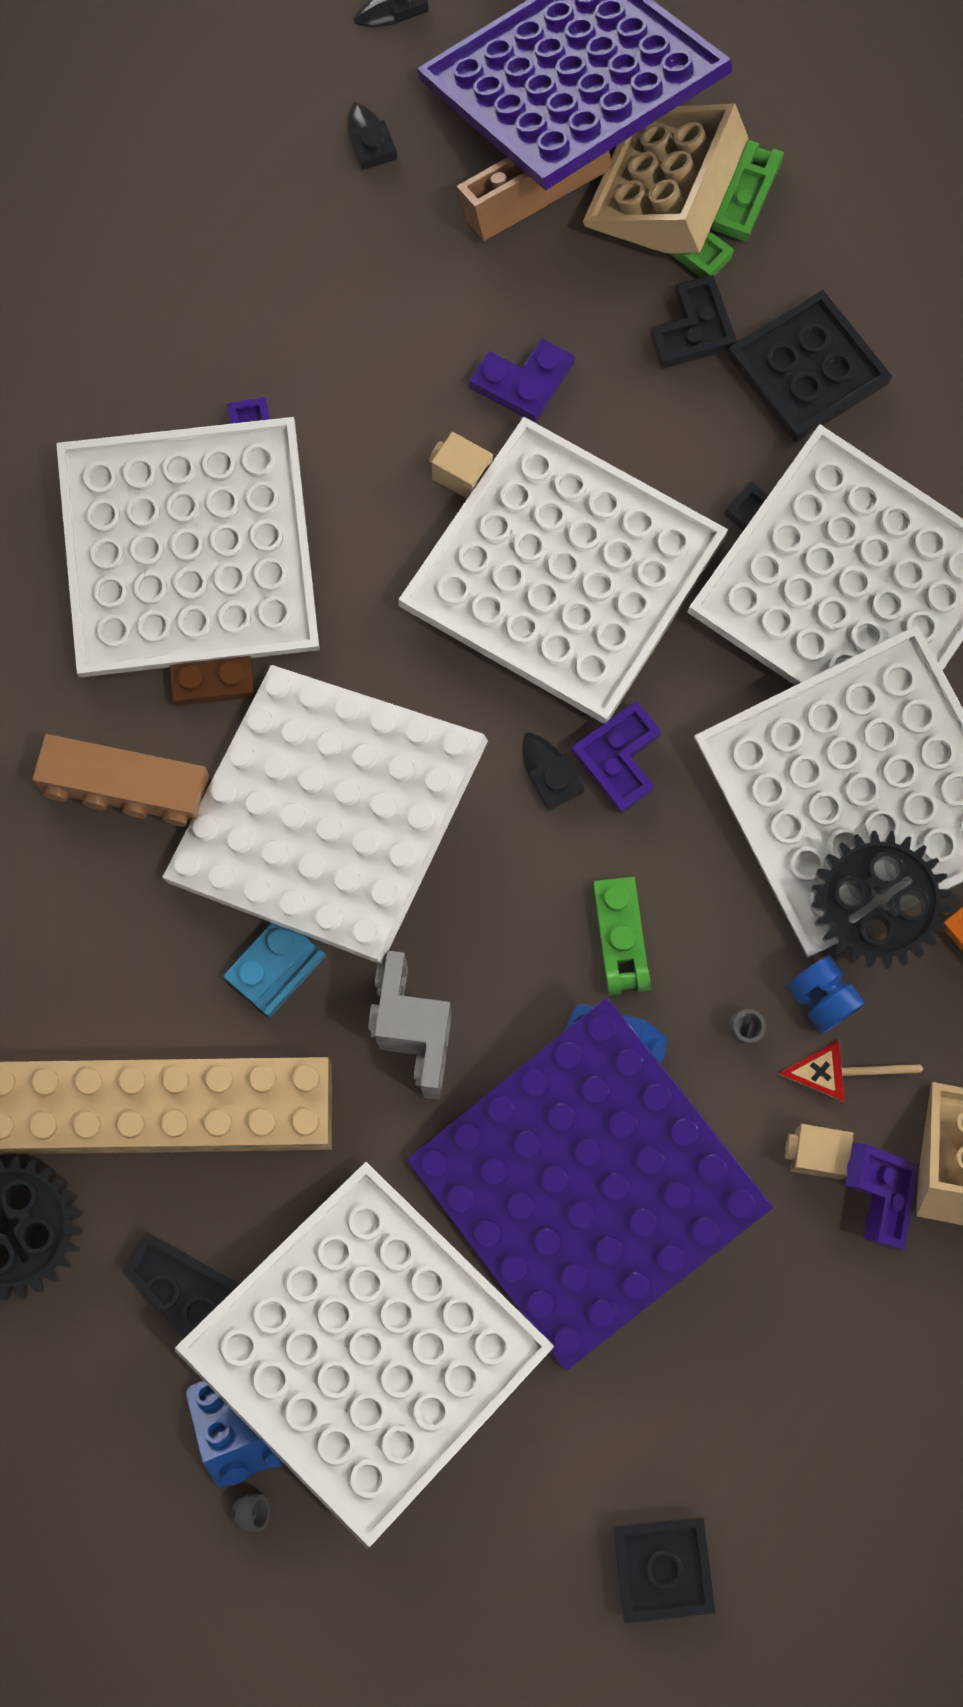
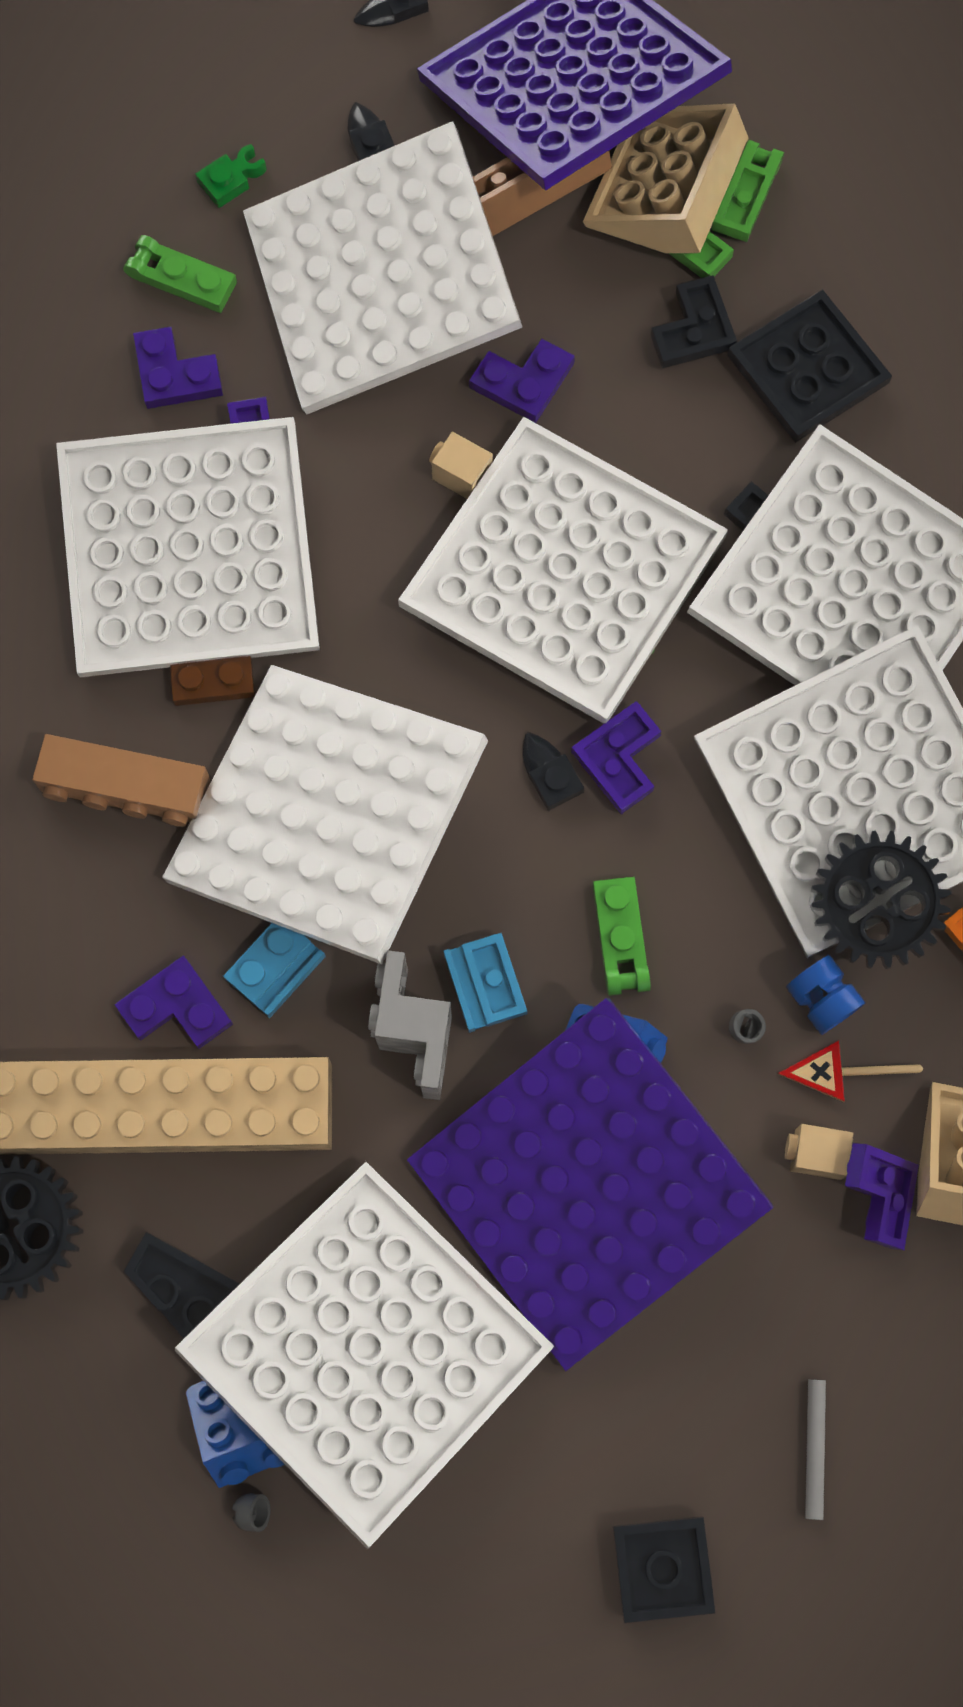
(172, 380): none -> dark purple plate
(178, 994): none -> dark purple plate
(180, 274): none -> bright green plate
(227, 178): none -> green plate
(381, 268): none -> white plate
(485, 982): none -> dark azure plate
(815, 1449): none -> light grey bar

